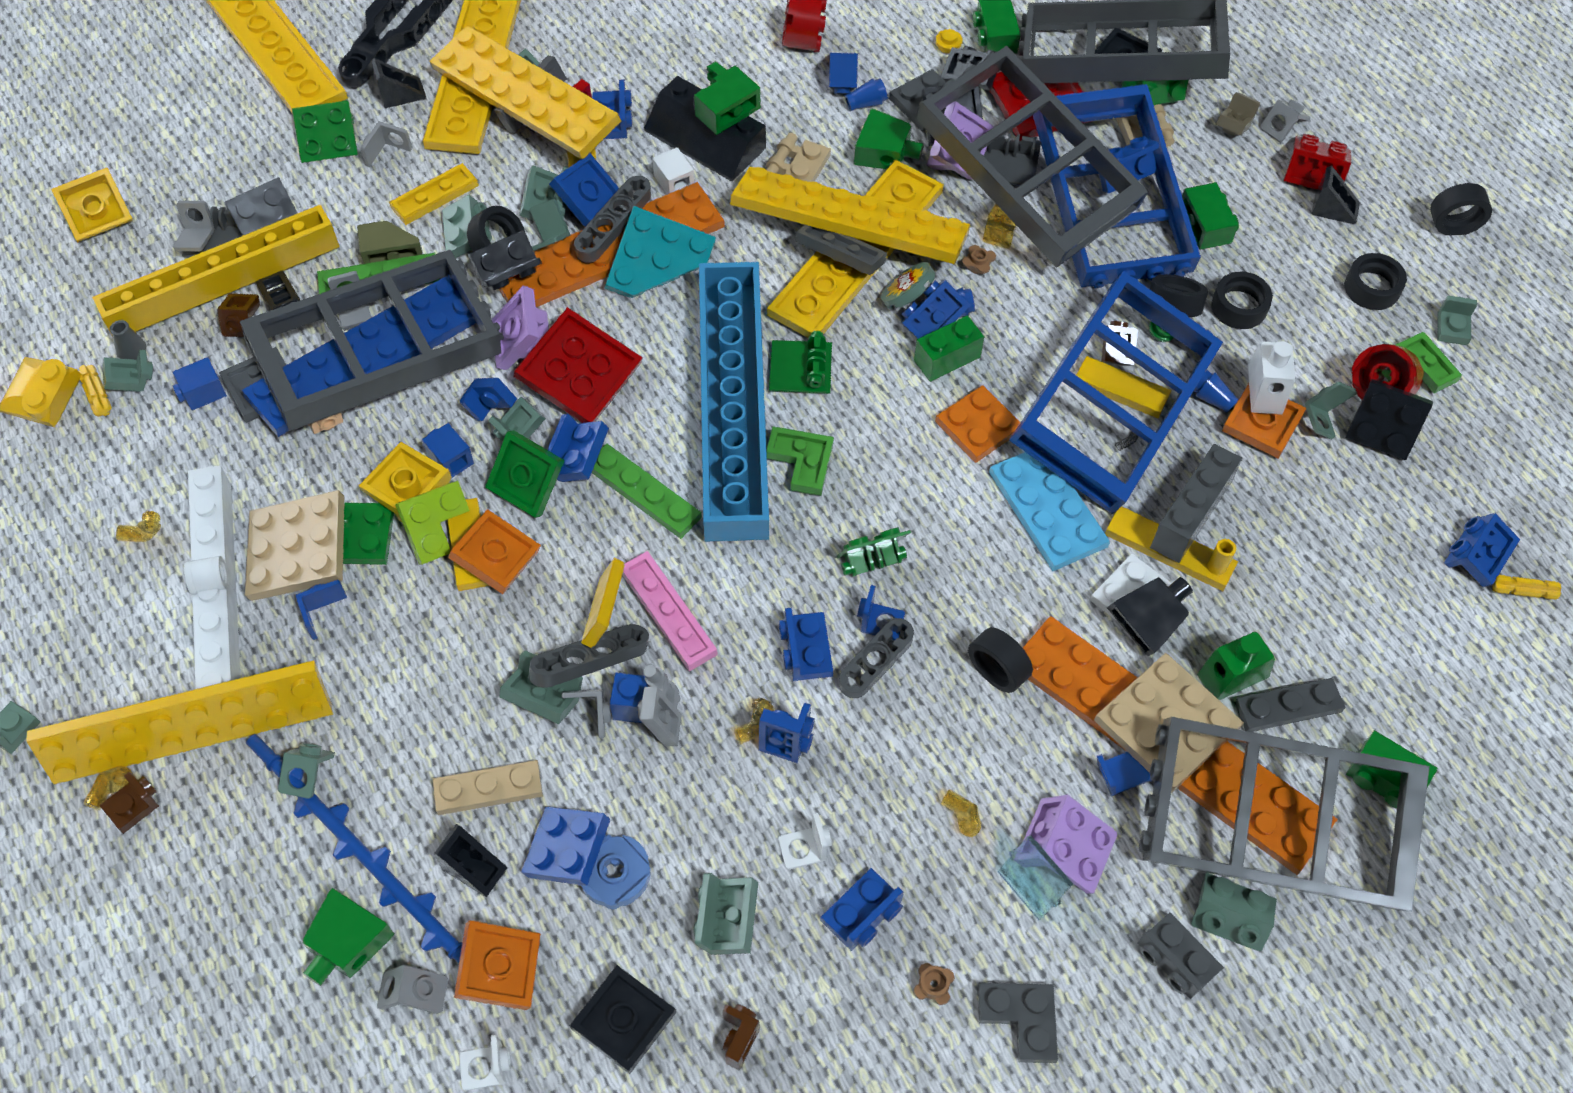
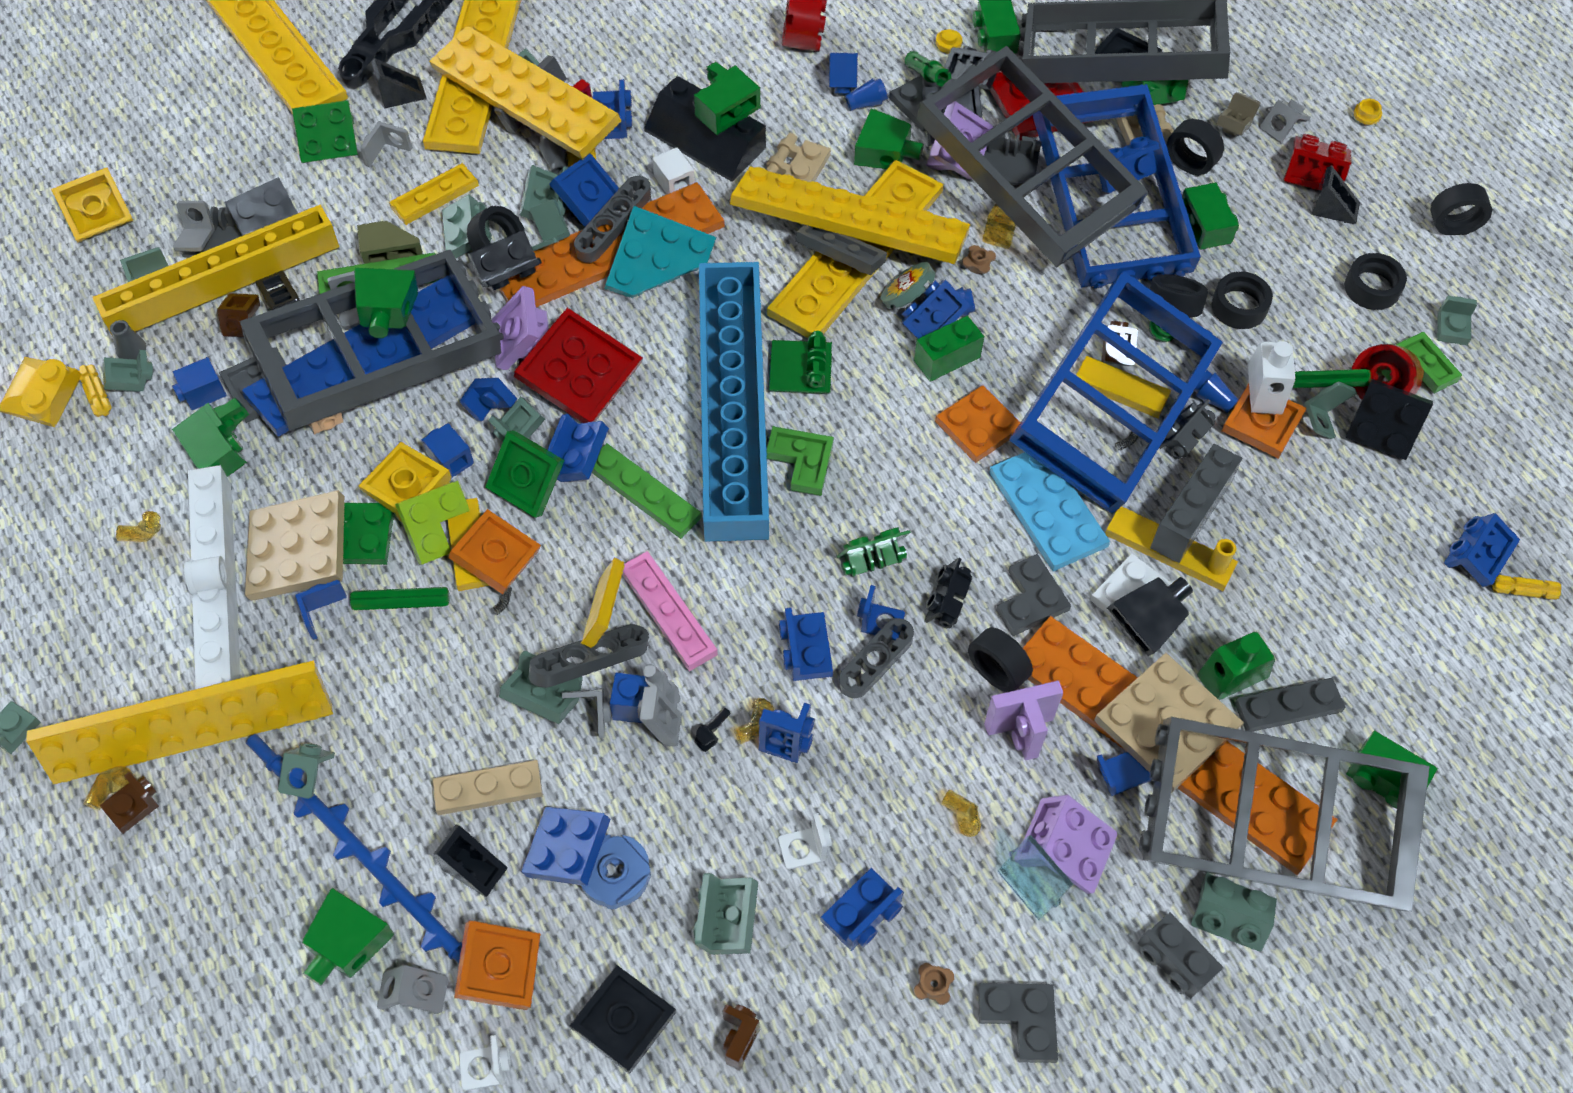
(143, 263): none -> sand green bracket
(211, 438): none -> green hinge
(384, 298): none -> green torso
(400, 598): none -> green axle
(500, 603): none -> clear smoke leg
(554, 155): none -> dark grey cone
(705, 734): none -> black hand
(929, 69): none -> green pin
(951, 581): none -> black hinge
(1025, 714): none -> lavender bracket
(1039, 597): none -> dark grey plate
(1195, 420): none -> dark grey hinge
(1204, 135): none -> black tyre
(1326, 378): none -> green axle
(1368, 111): none -> yellow plate

